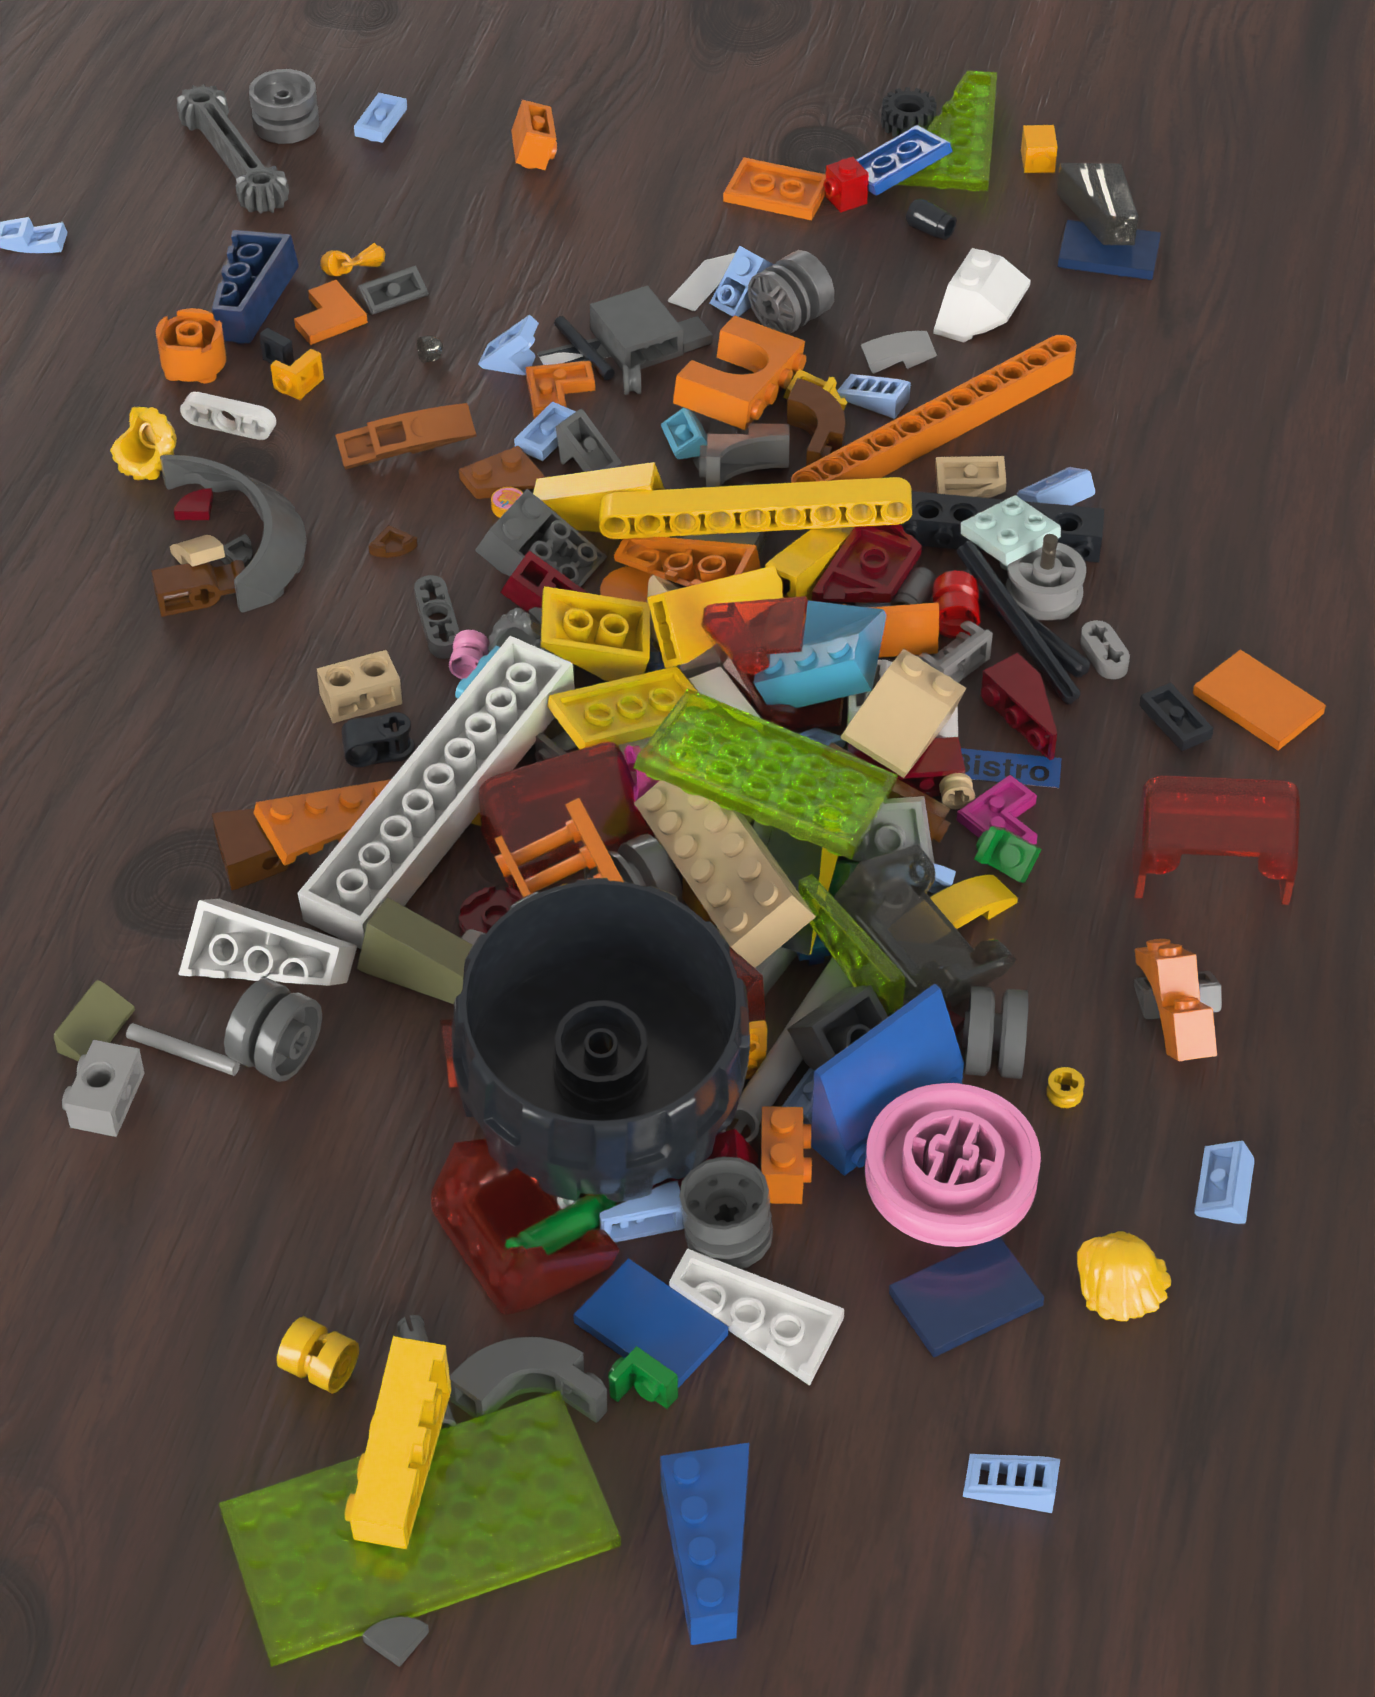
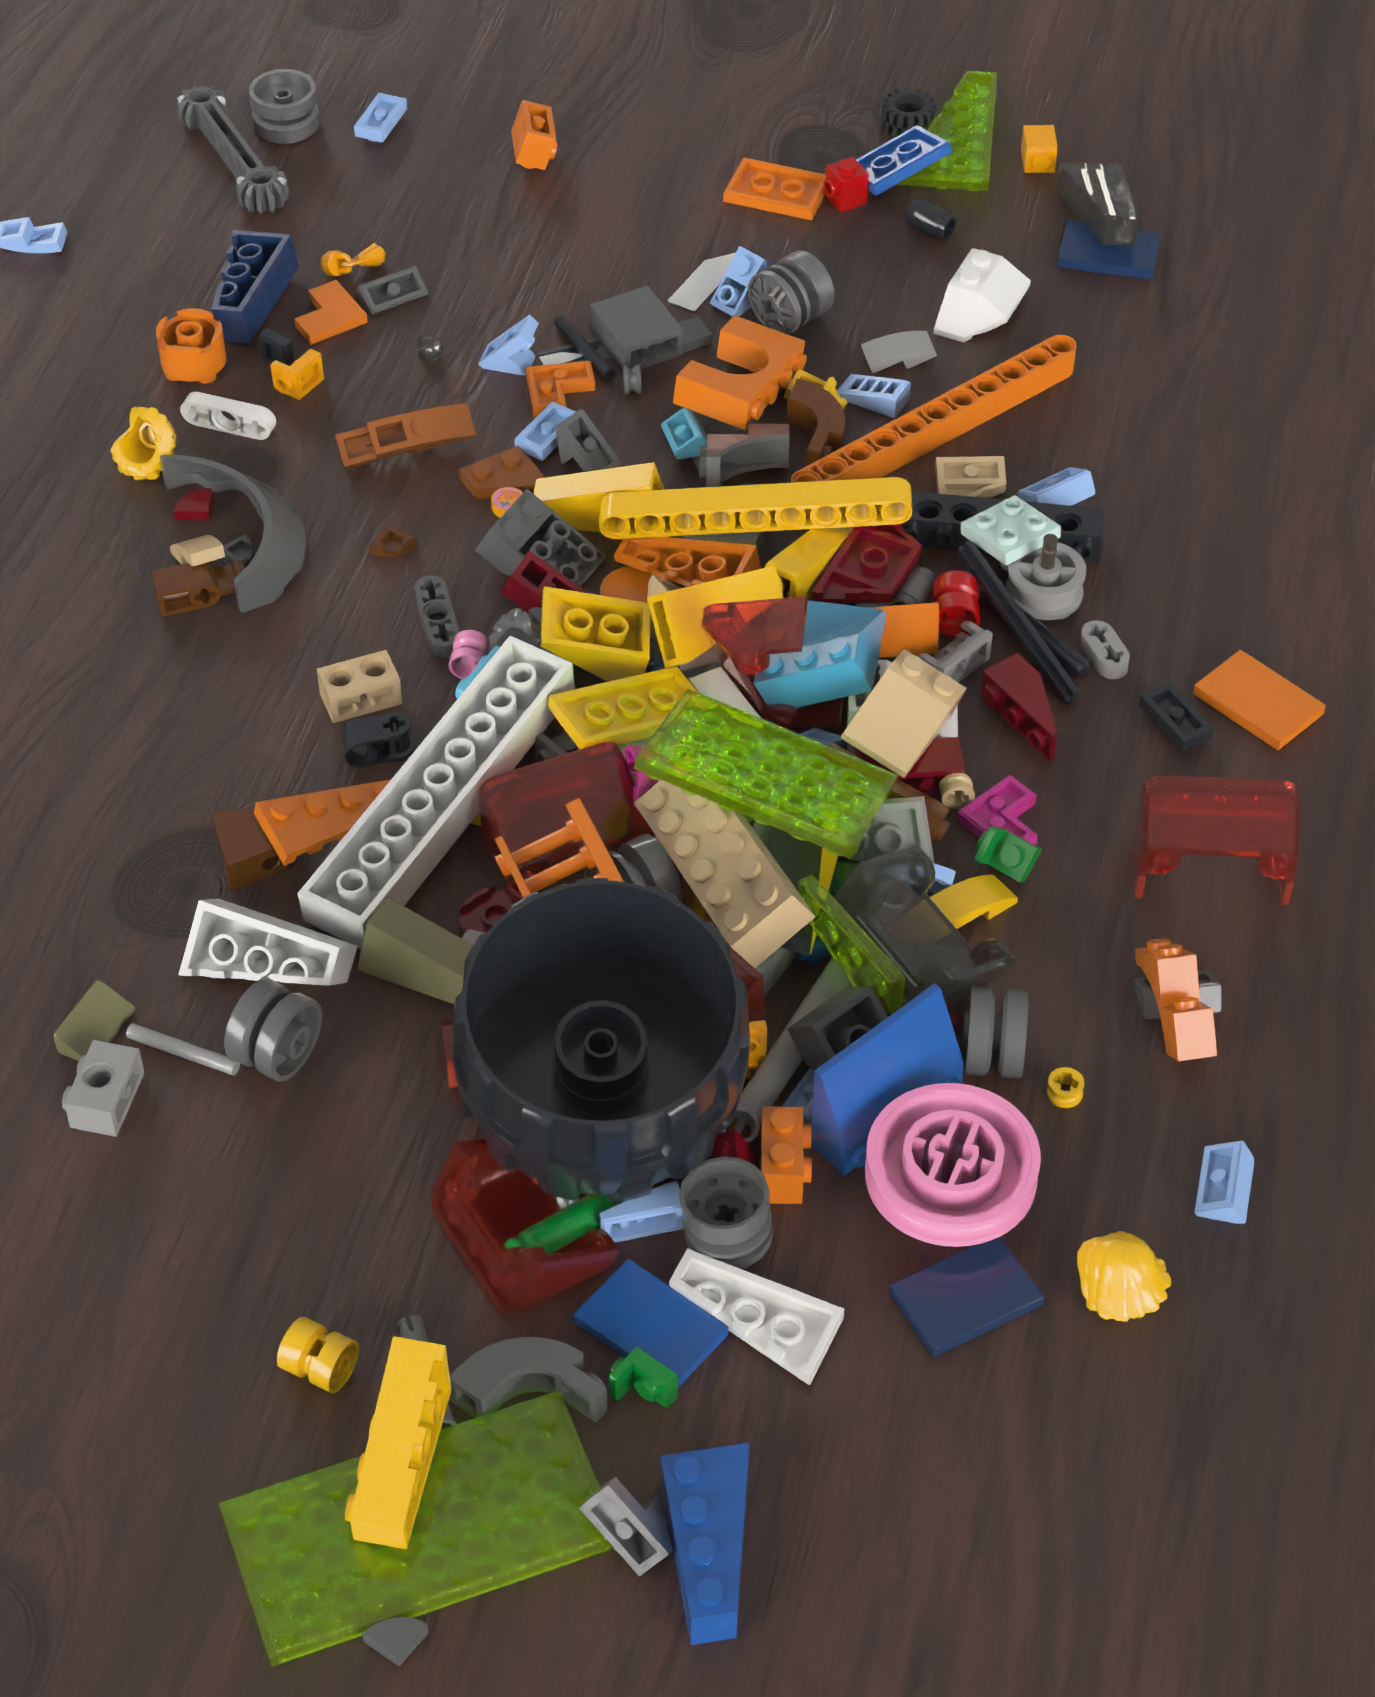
(632, 1529): none -> flat silver slope
(1024, 1496): light blue slope -> none
(1025, 768): blue sticker -> none

